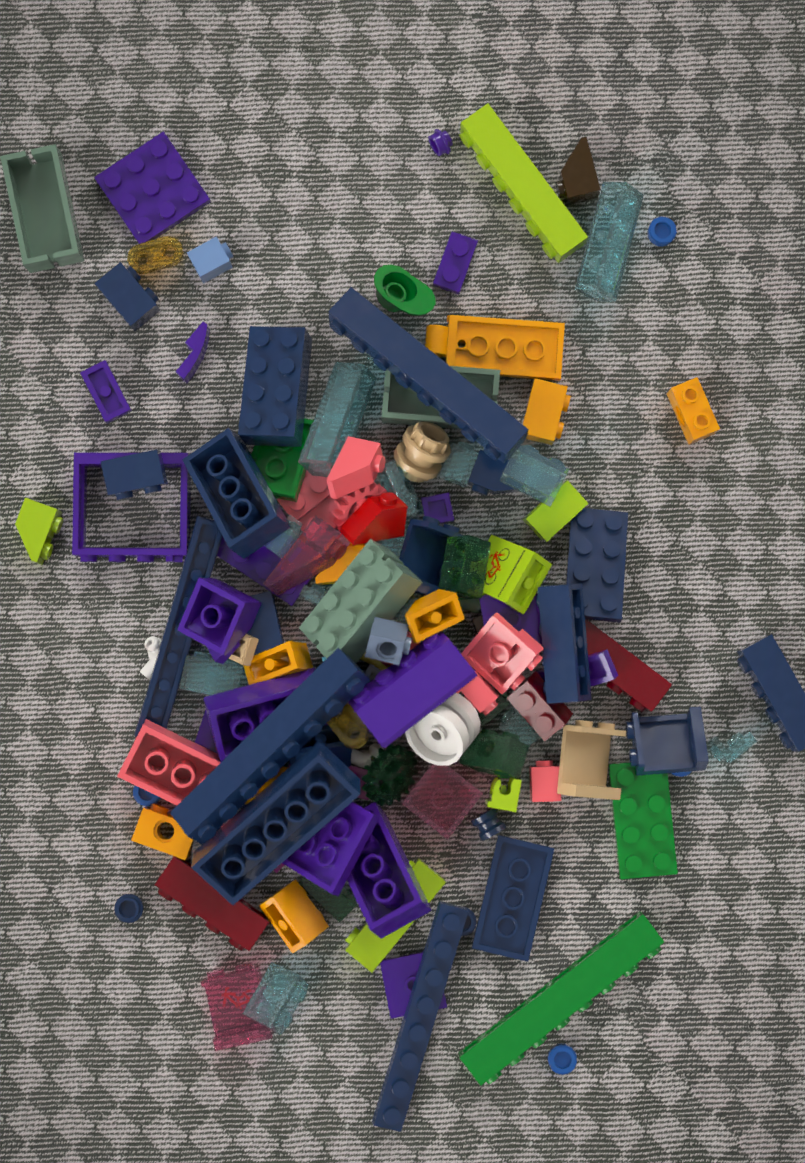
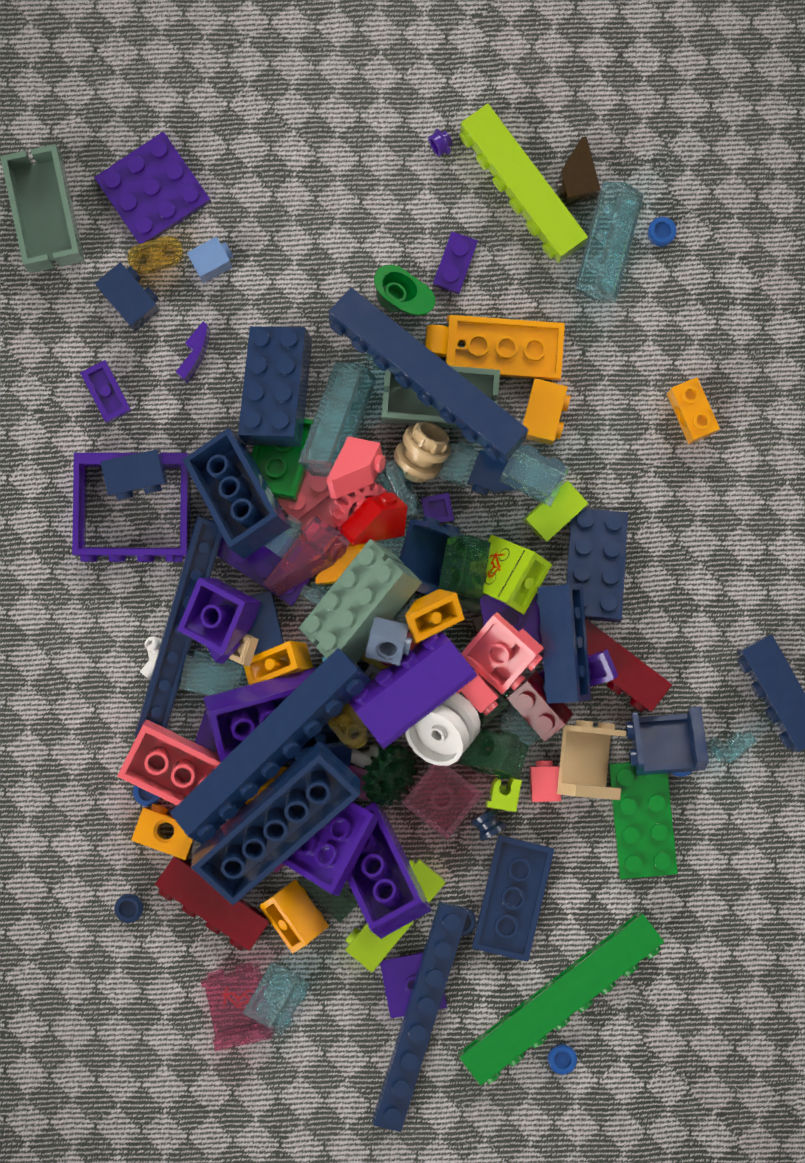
(37, 527): lime slope -> none

